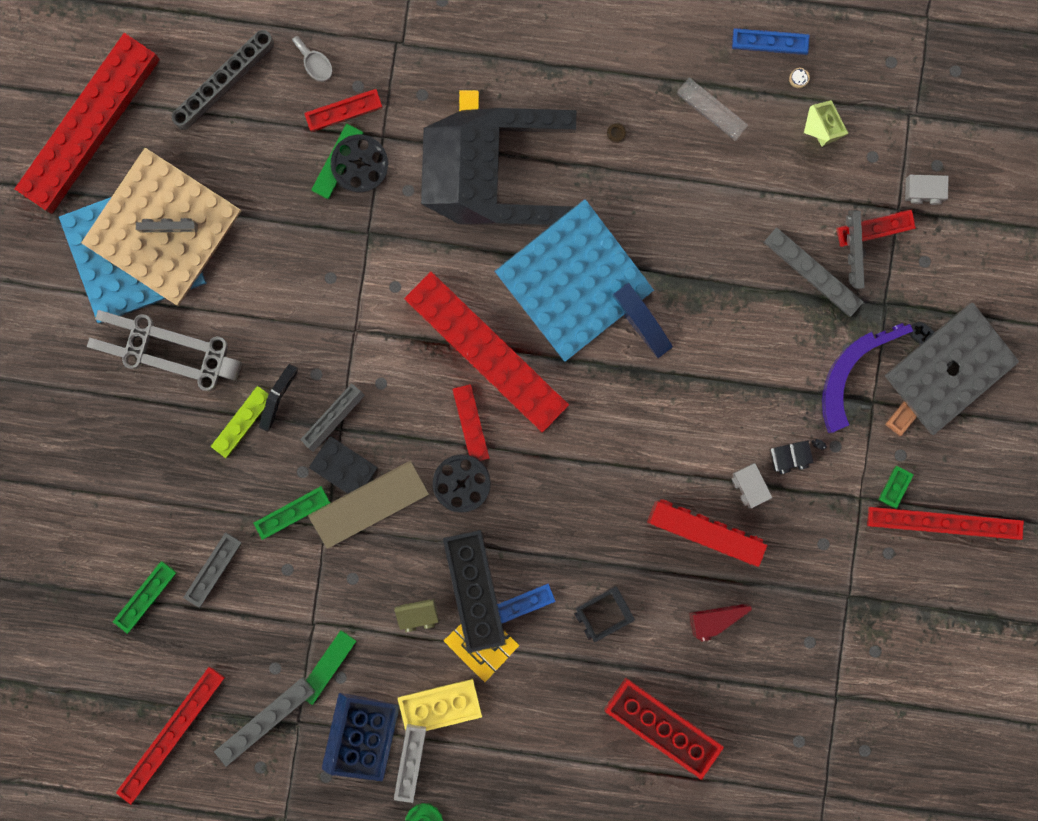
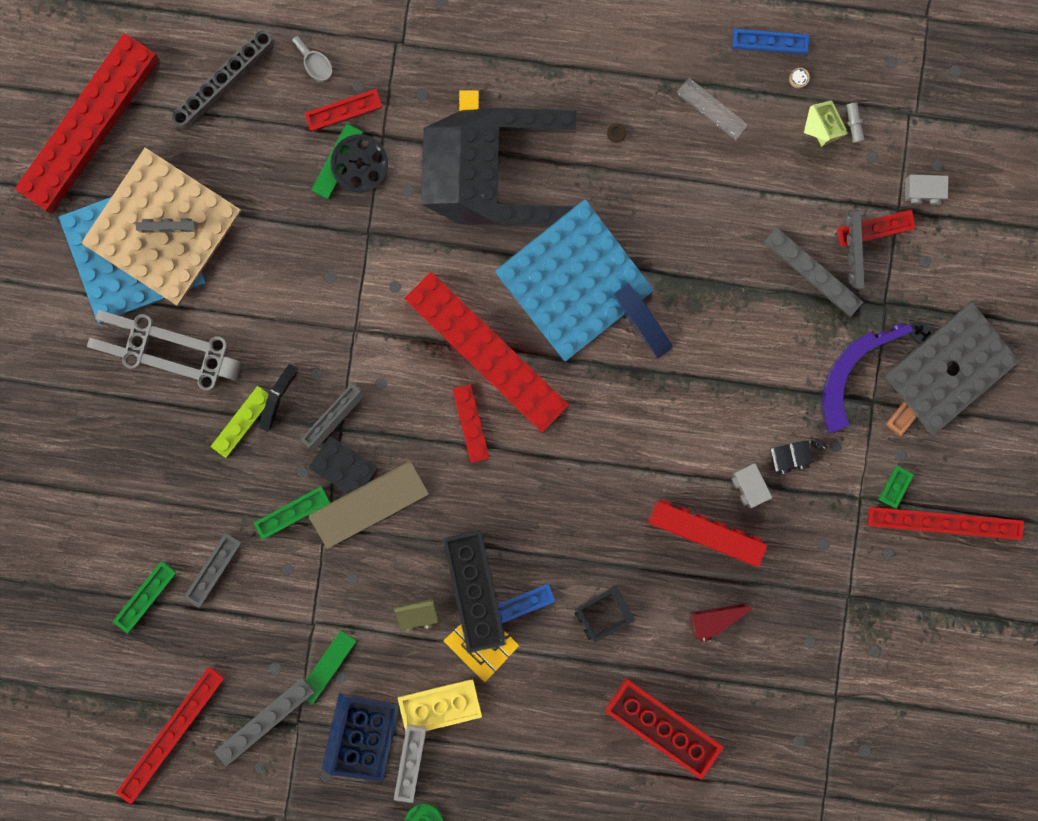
(471, 485): black wedge -> none
(855, 122): none -> light grey pin

